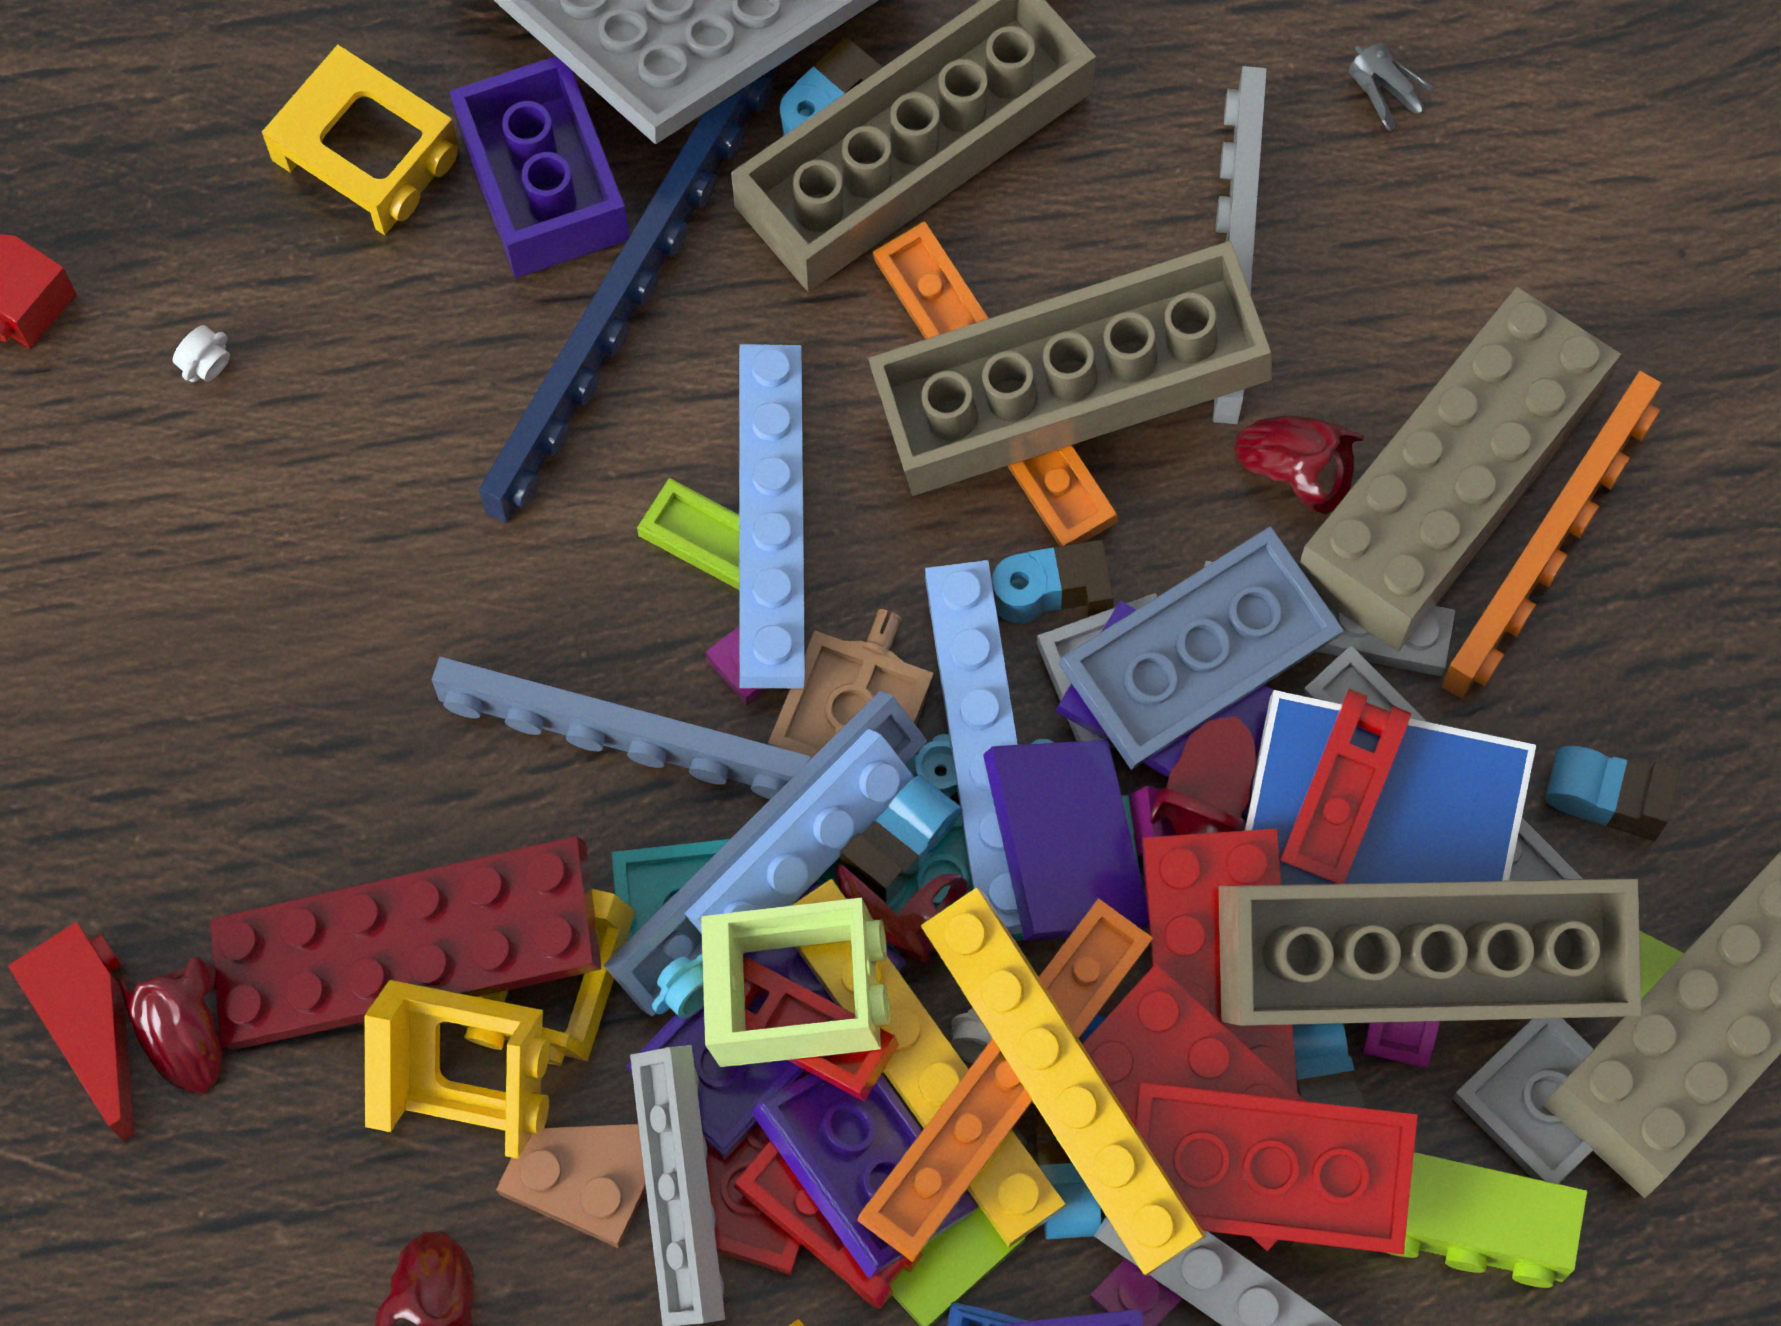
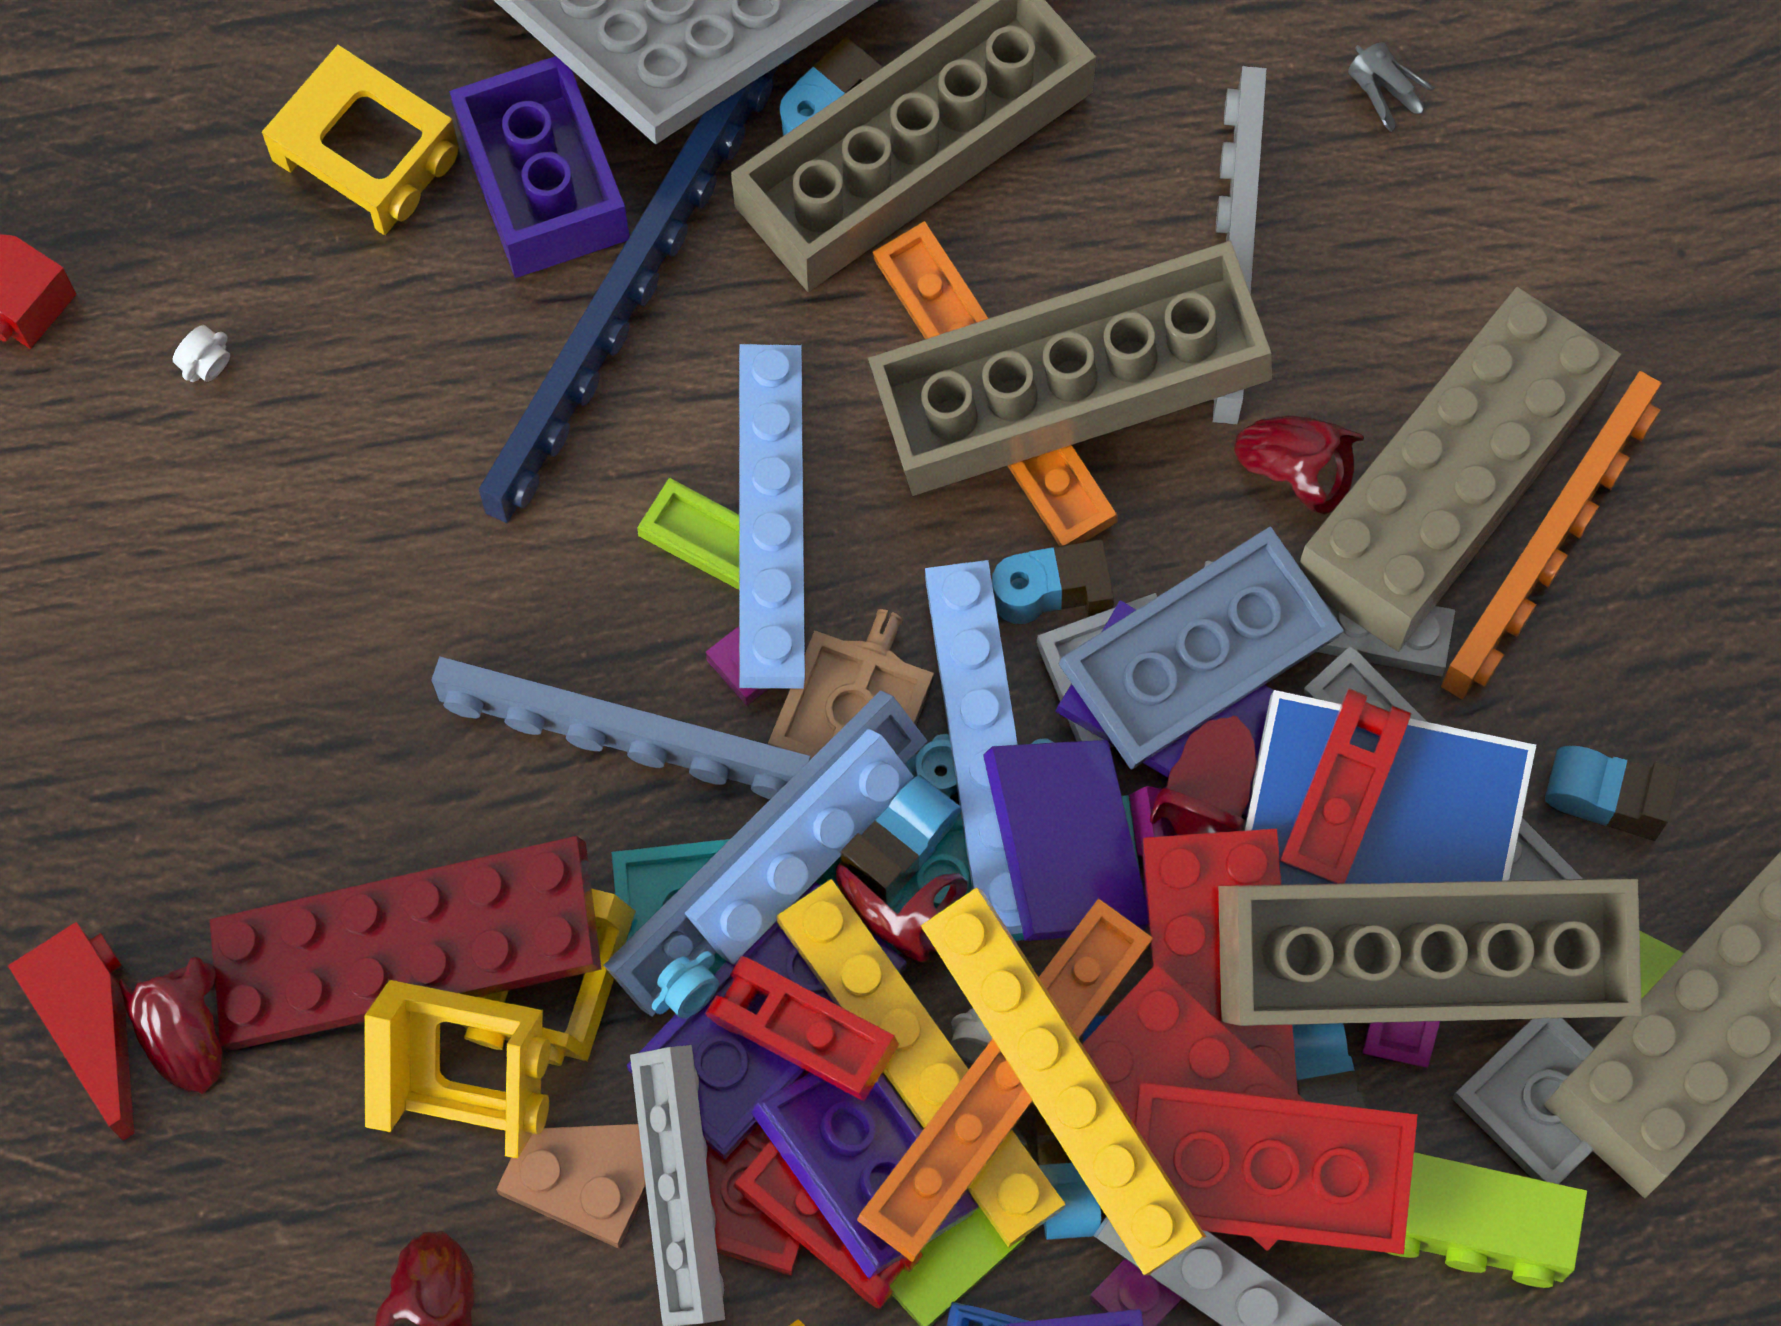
(732, 934): yellowish green window -> none

